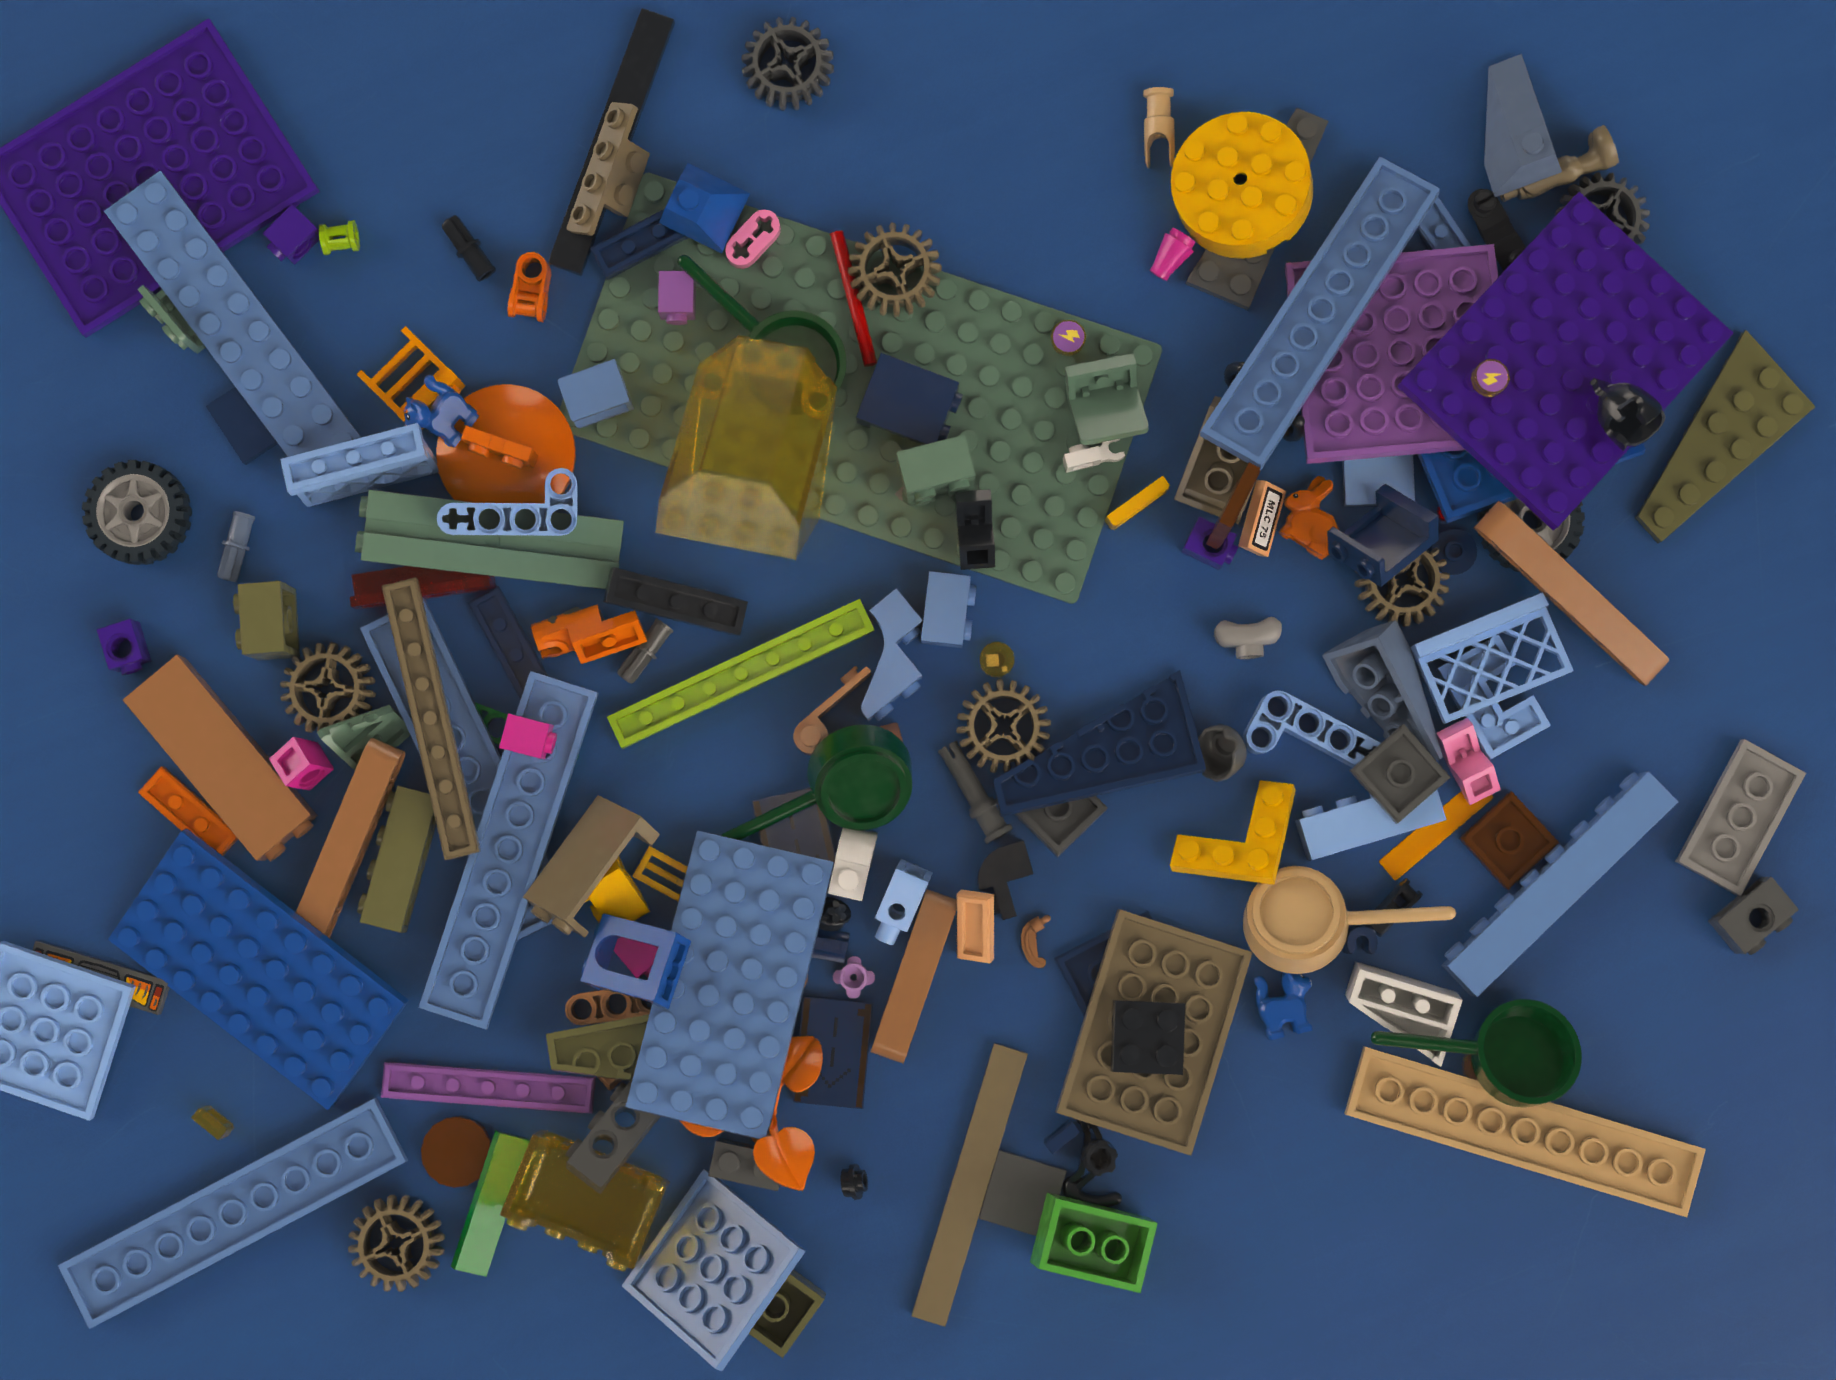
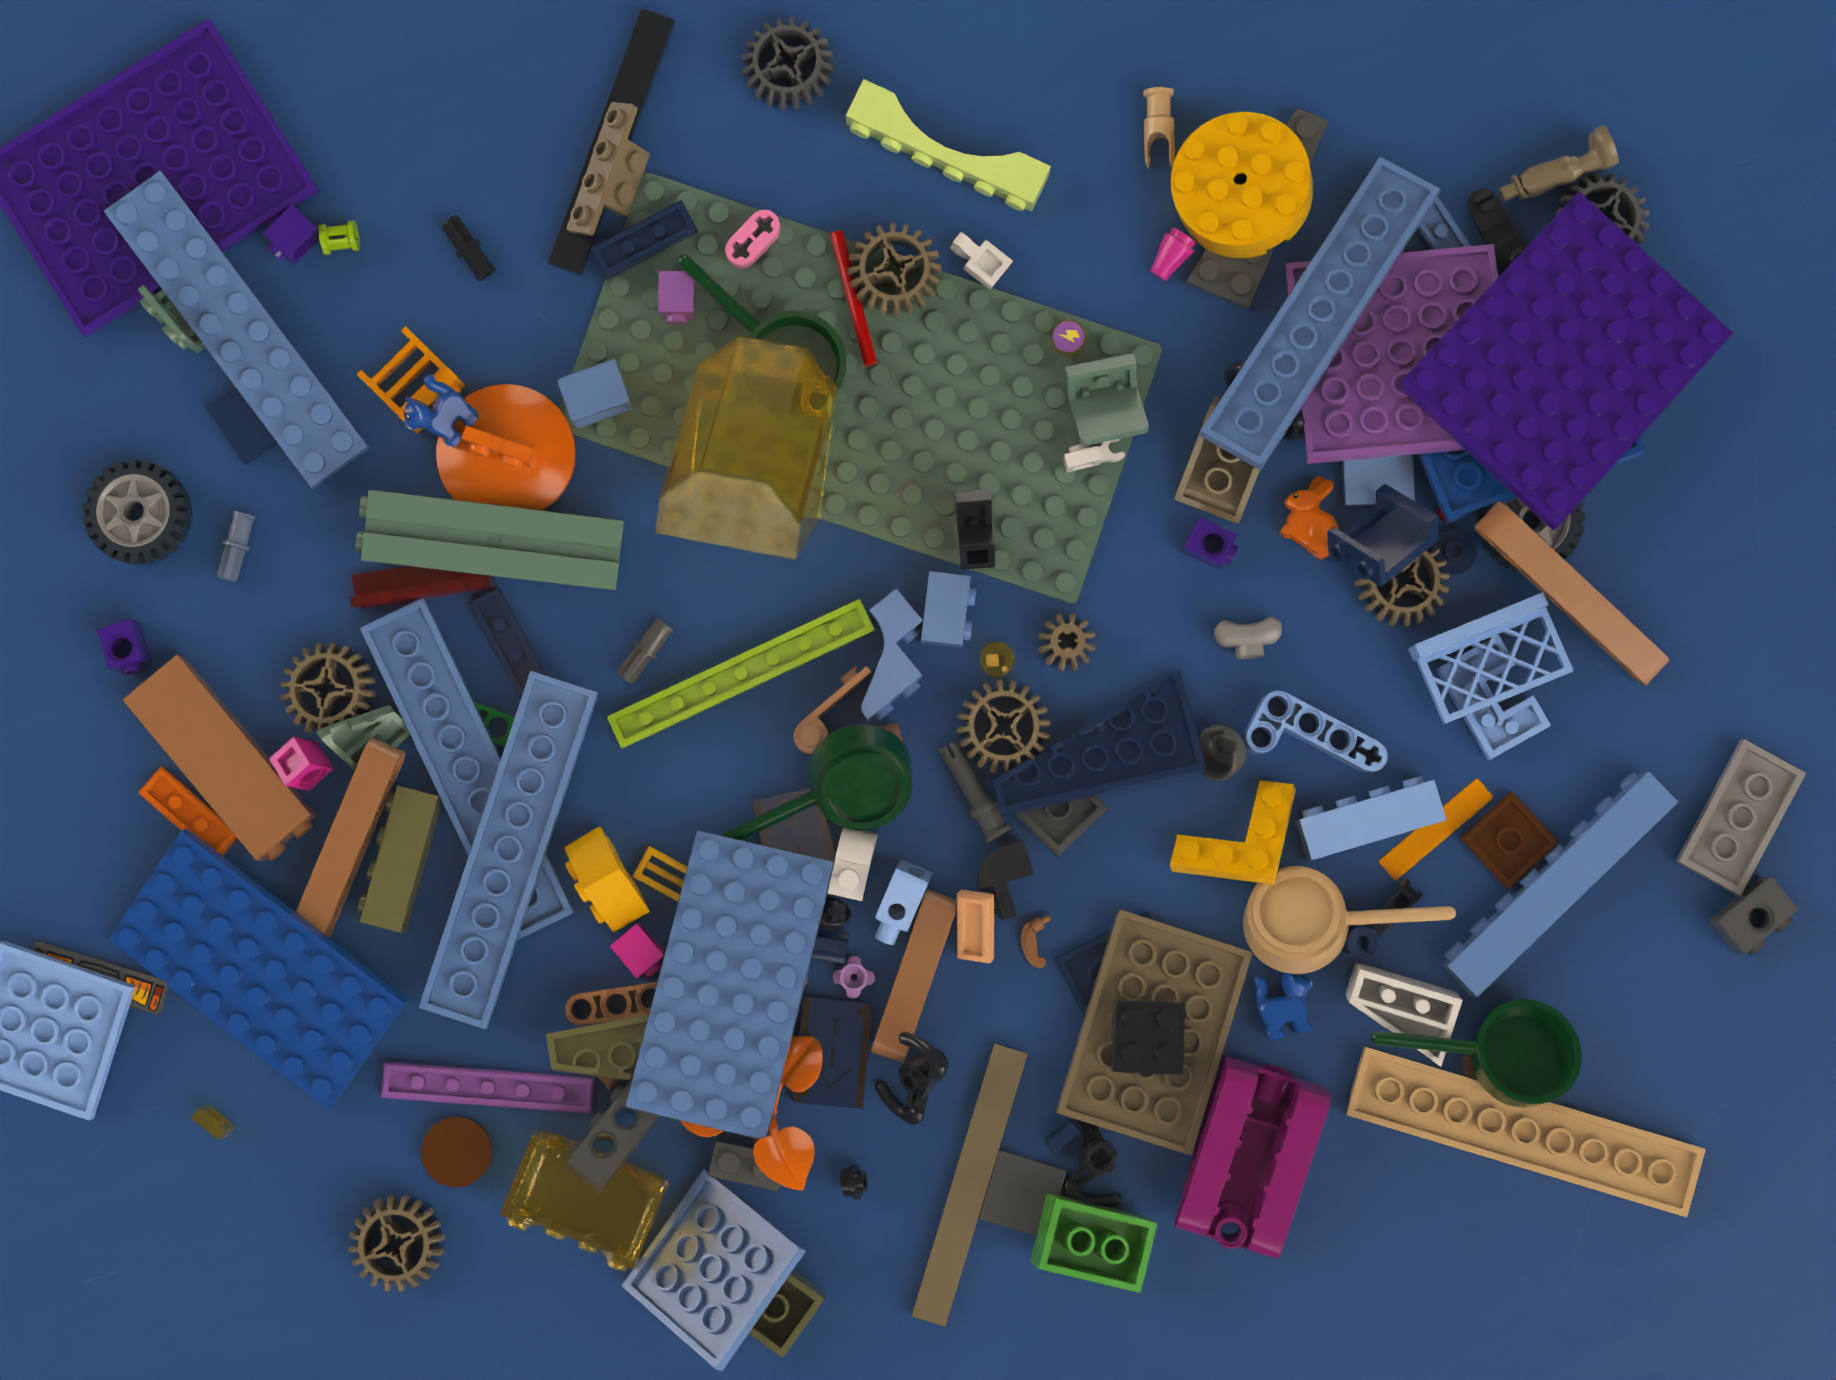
(232, 1213): medium blue plate -> none
(267, 620): olive brick -> none
(359, 465): light blue fence -> none
(431, 719): dark tan tile -> none
(483, 1220): green tile -> none
(508, 511): light blue beam -> none
(528, 737): dark pink brick -> none
(530, 290): orange piece -> none
(584, 861): dark tan panel -> none
(587, 633): orange plate -> none
(664, 971): blue panel -> none
(675, 601): black gear -> none
(704, 208): blue slope -> none
(909, 401): dark blue panel -> none
(917, 1077): none -> black piece
(936, 470): sand green brick -> none
(984, 262): none -> white plate
(1010, 176): none -> yellowish green arch
(1065, 630): none -> dark tan gear
(1137, 503): yellow tile -> none
(1233, 506): reddish brown tile -> none
(1252, 1156): none -> magenta panel
(1262, 518): tile -> none
(1384, 680): sand blue wedge -> none
(1399, 773): dark grey tile -> none
(1467, 762): bright pink slope -> none
(1490, 377): tile -> none
(1516, 133): sand blue wedge -> none
(1627, 412): black helmet -> none
(1732, 427): olive wing -> none

